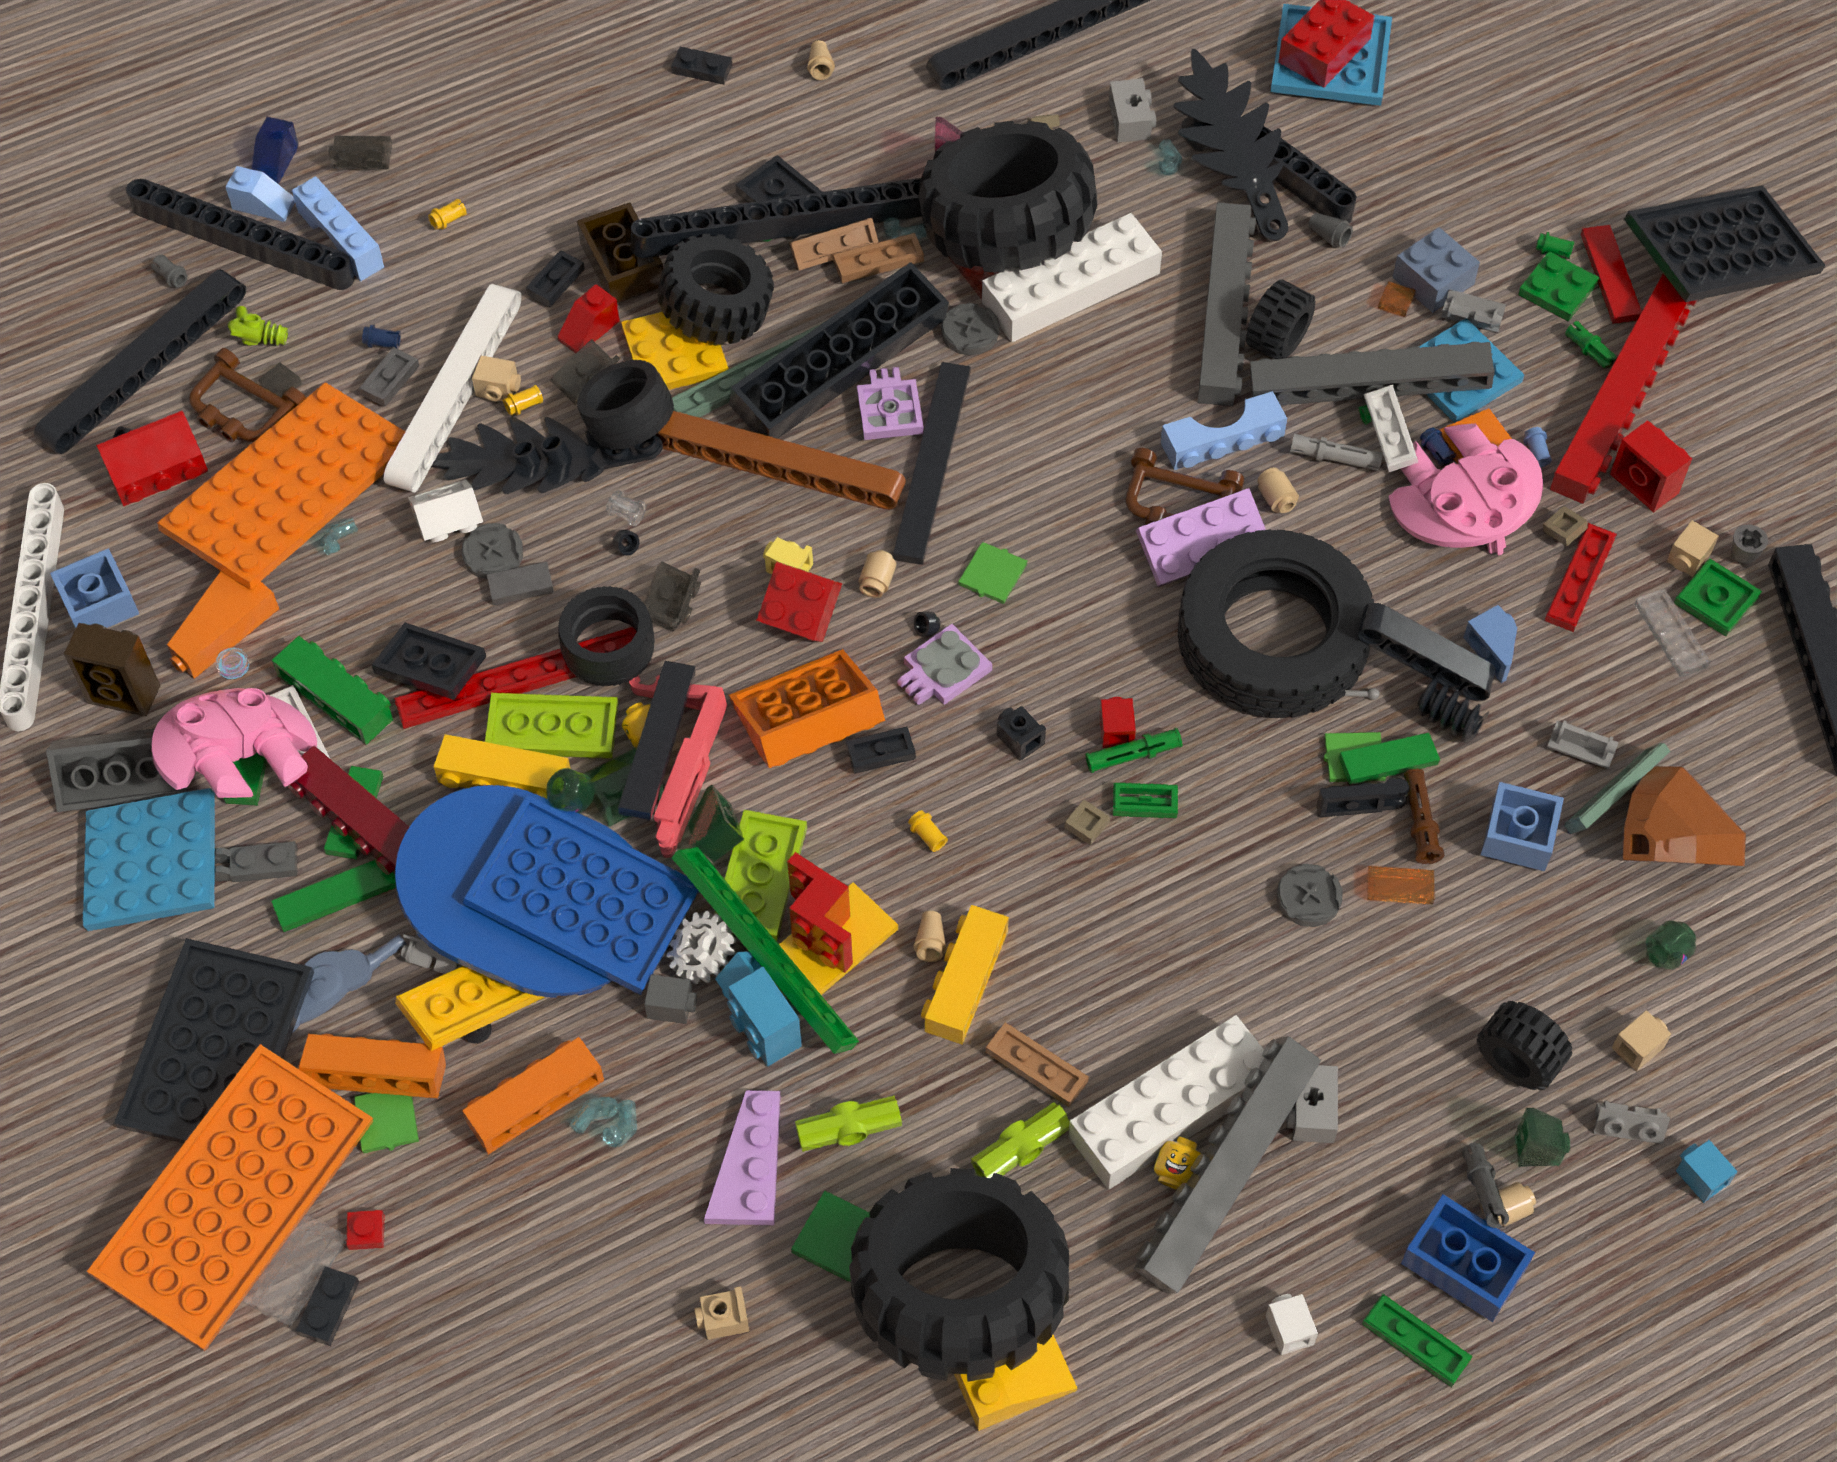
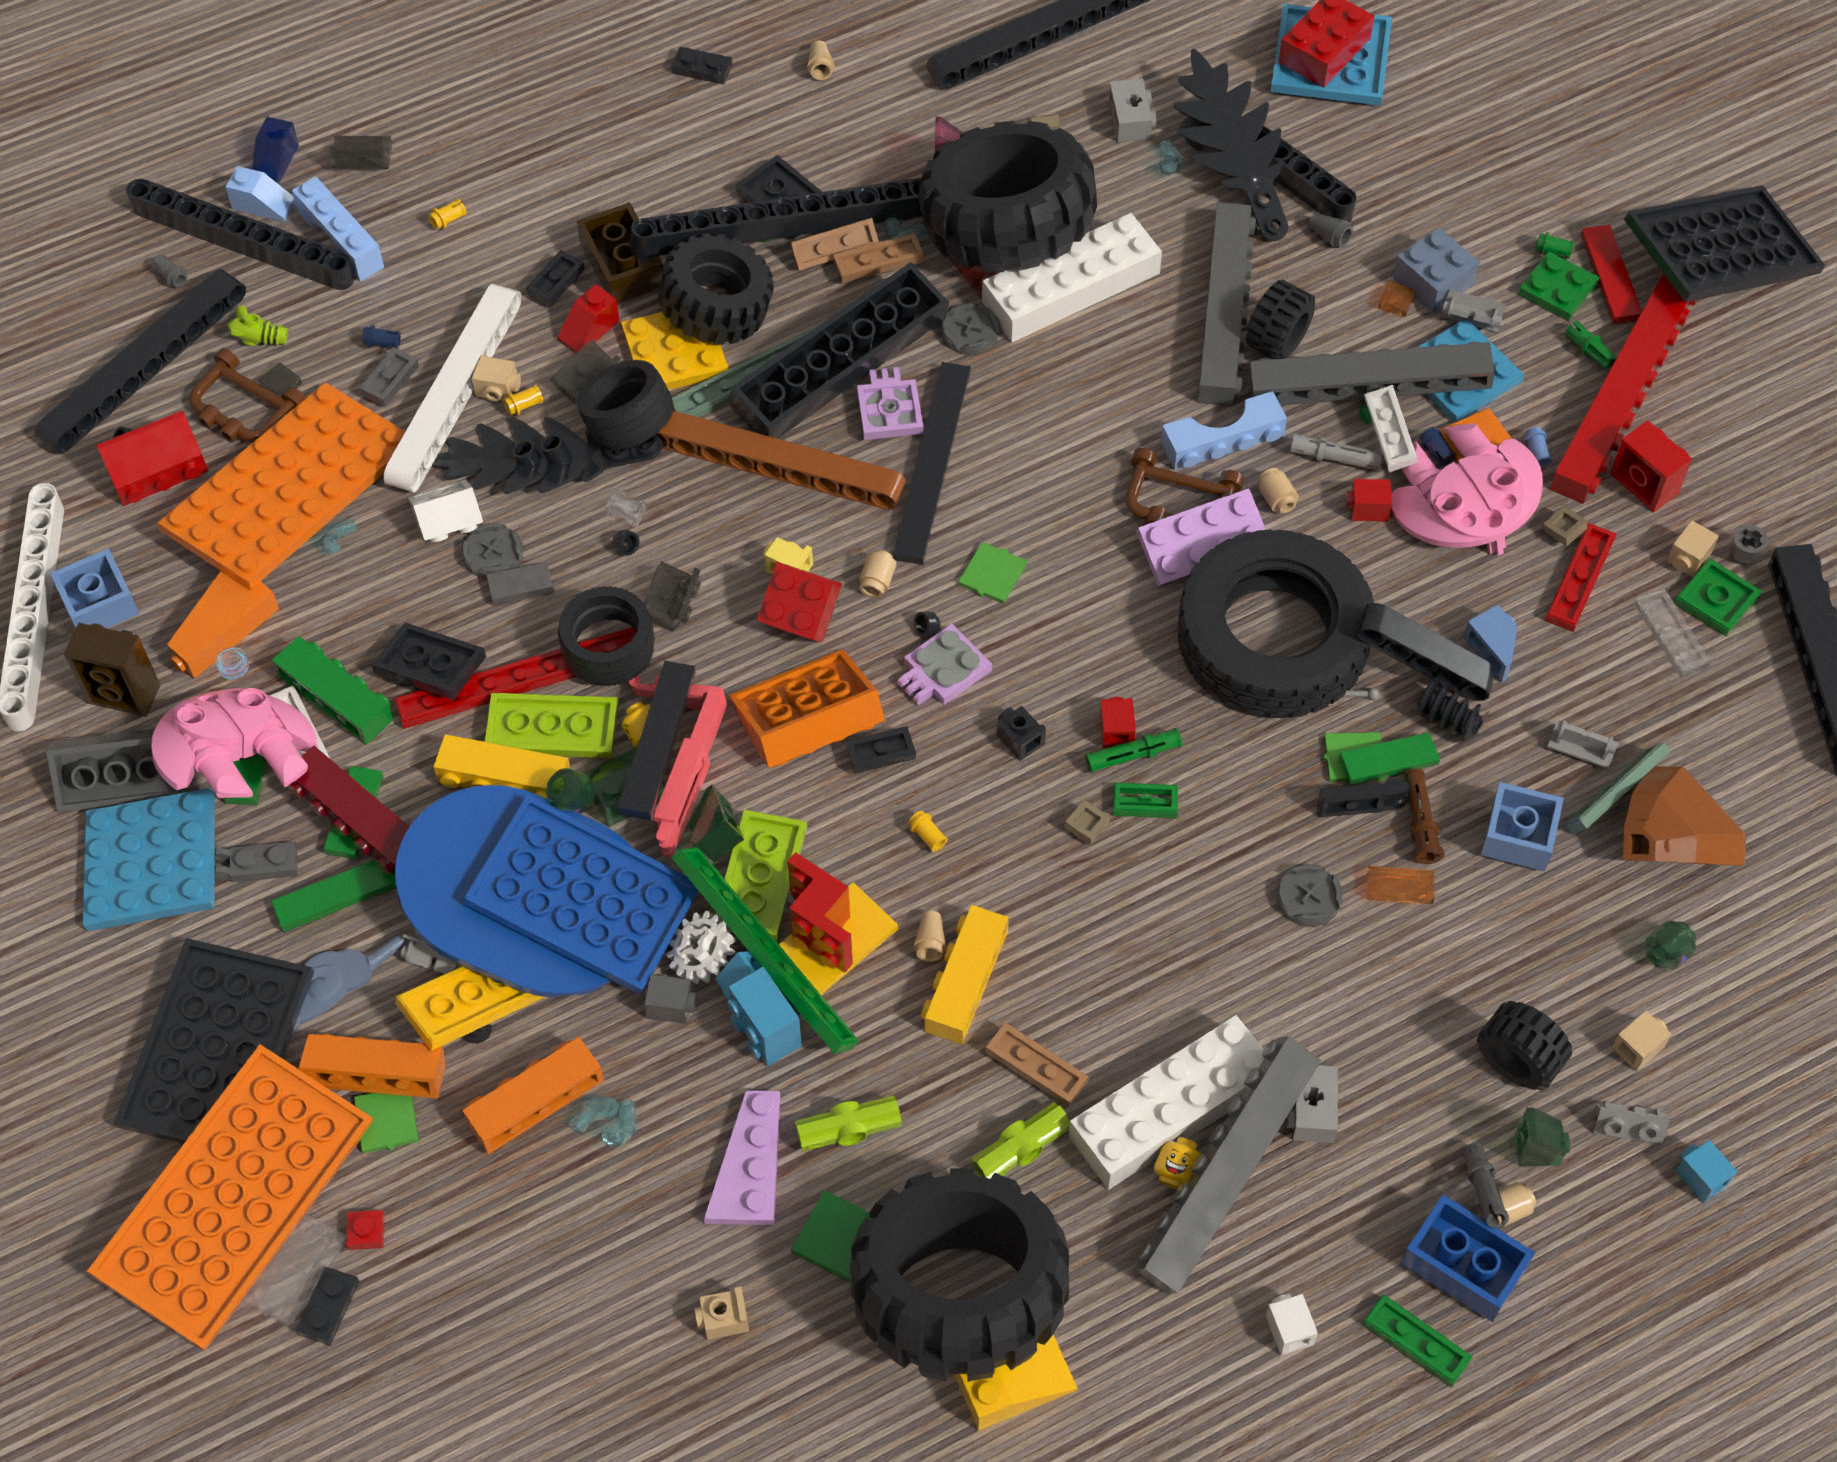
(1369, 500): none -> red brick

